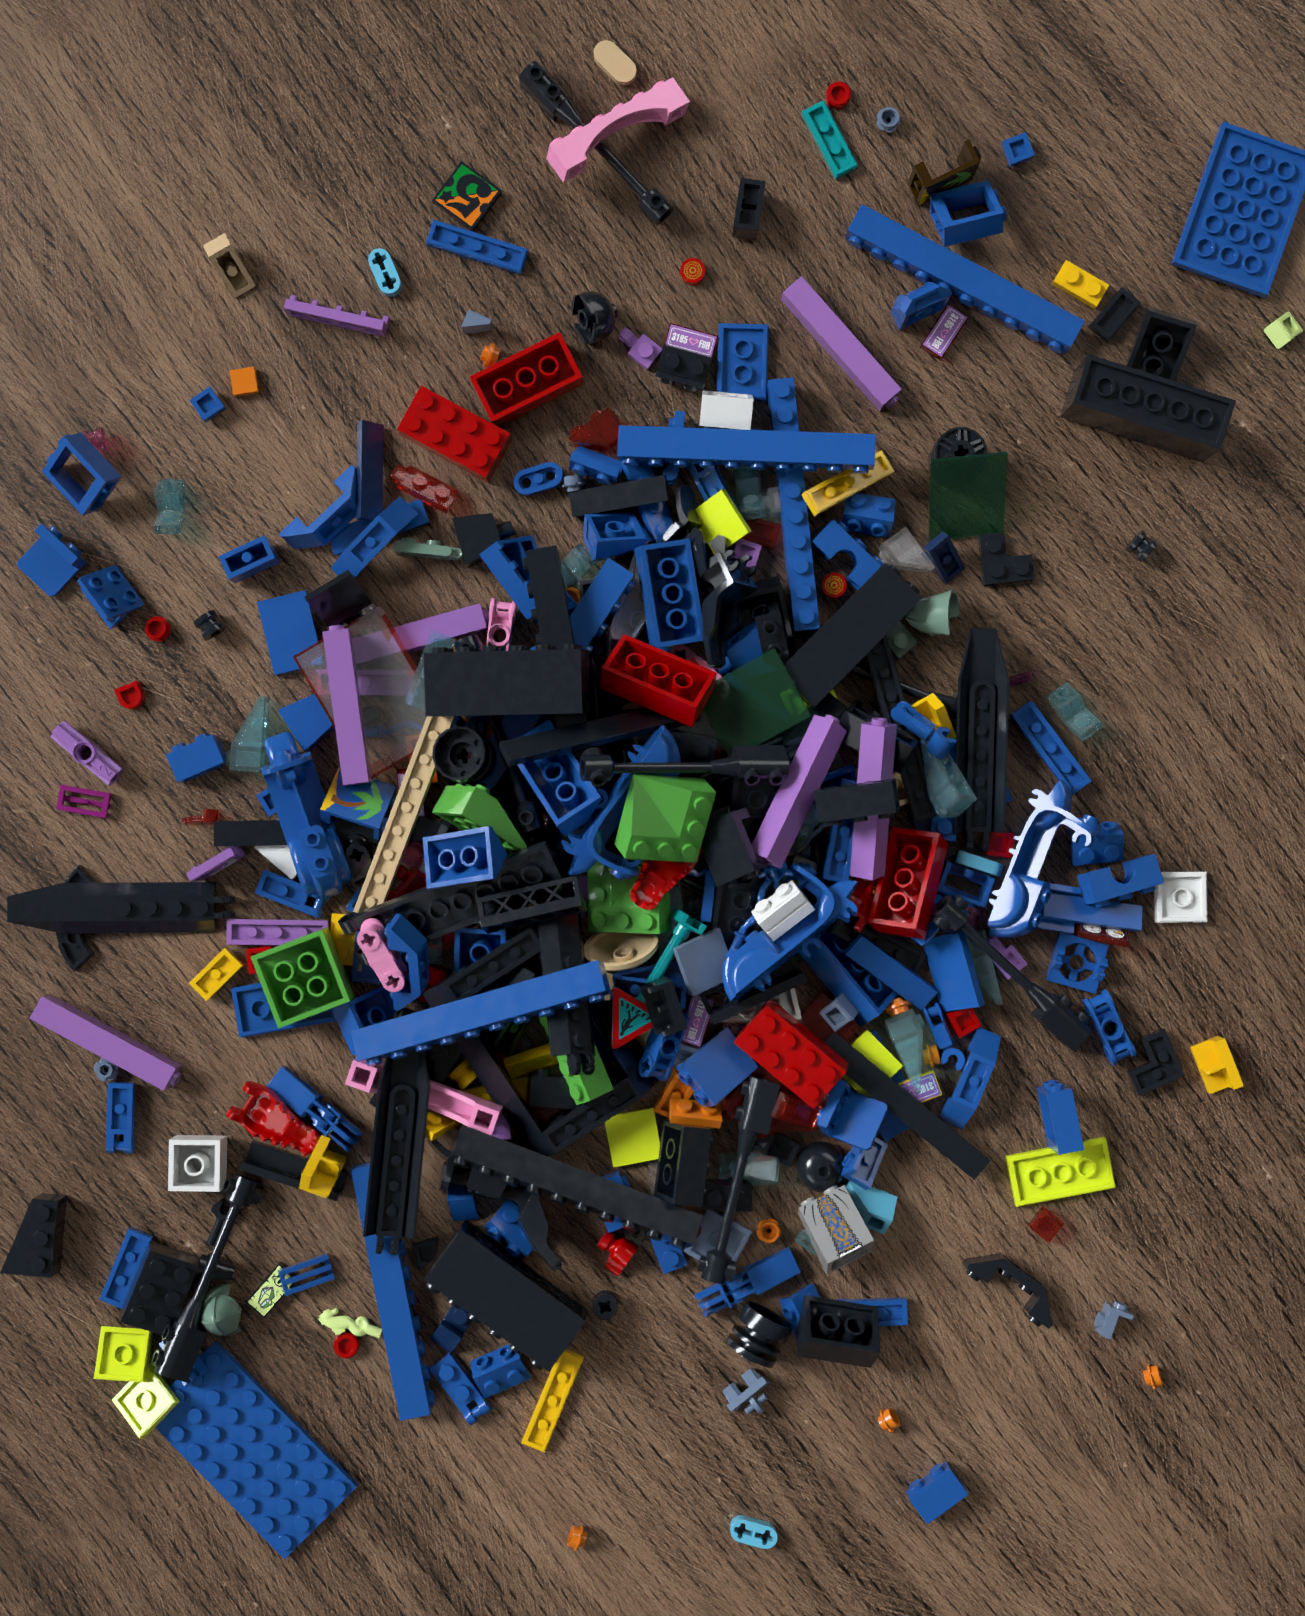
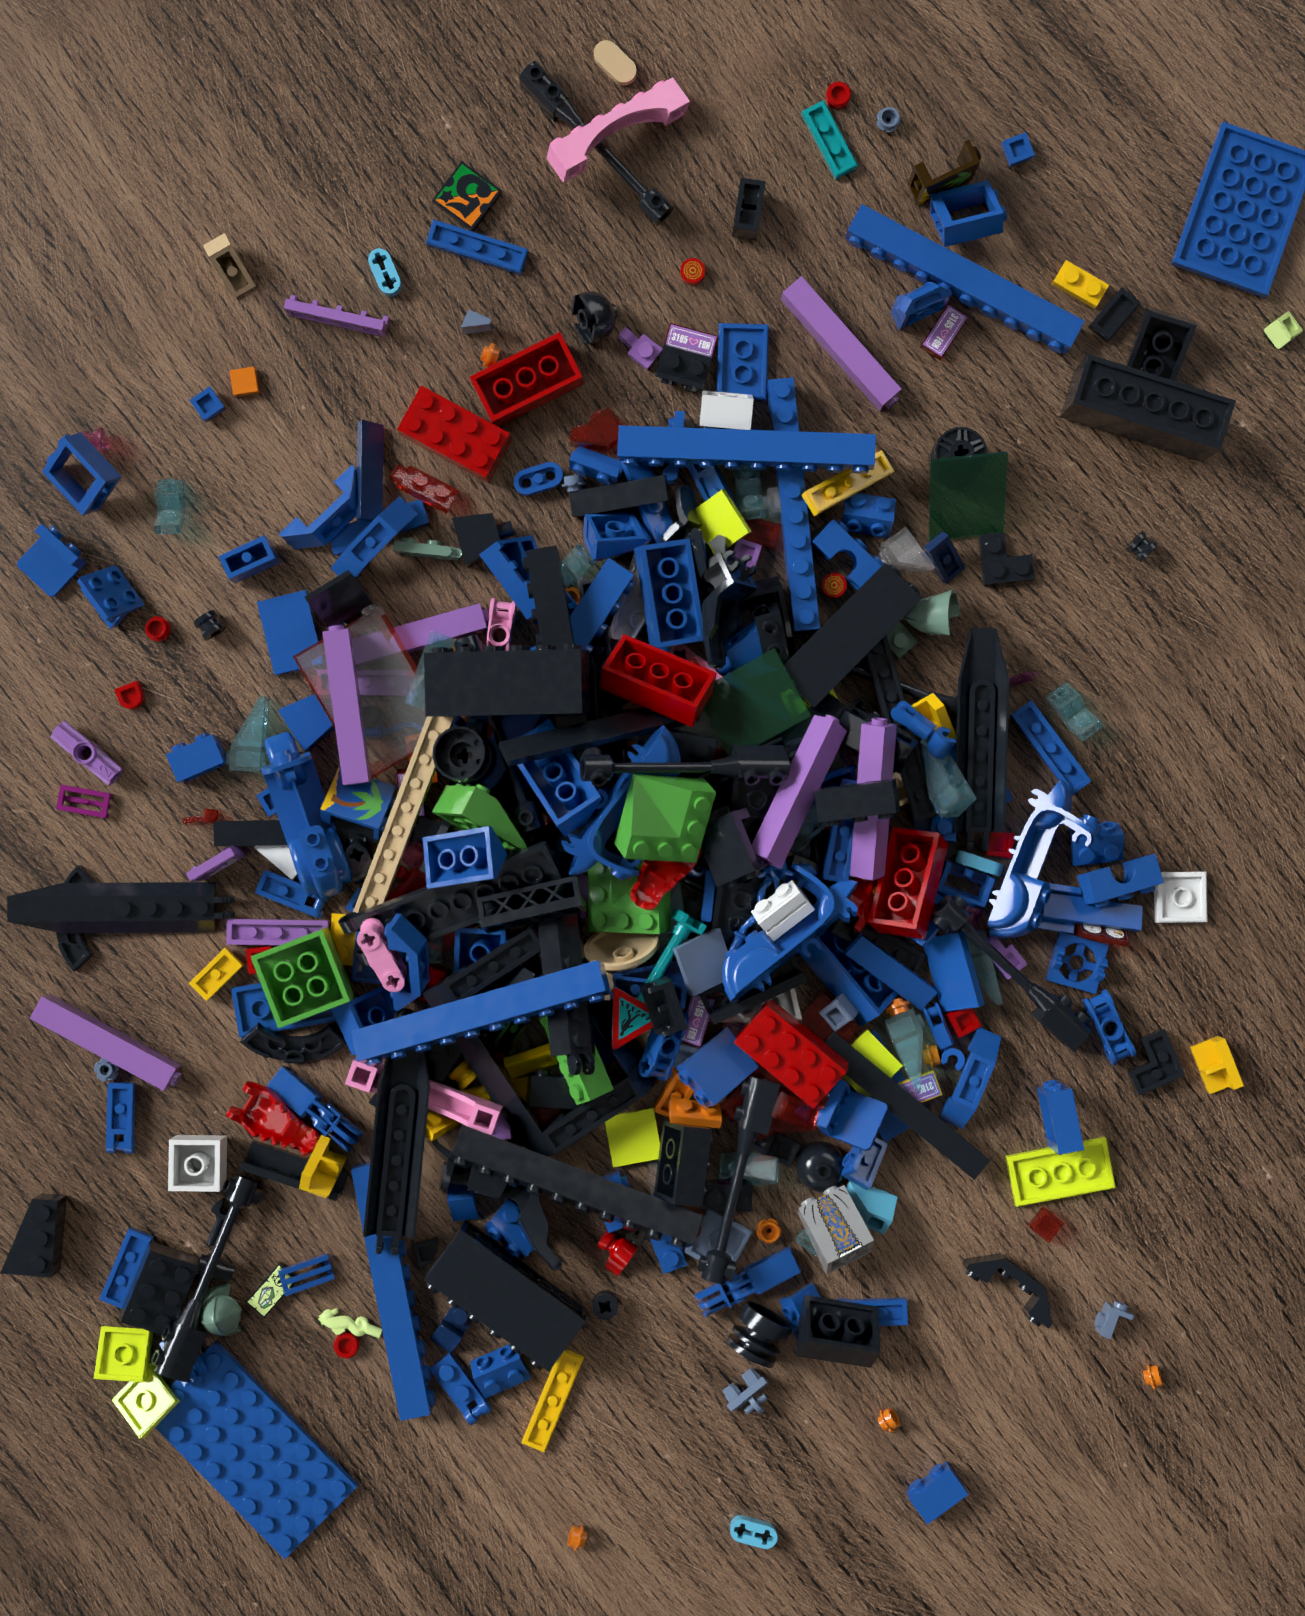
(293, 1048): none -> black tile

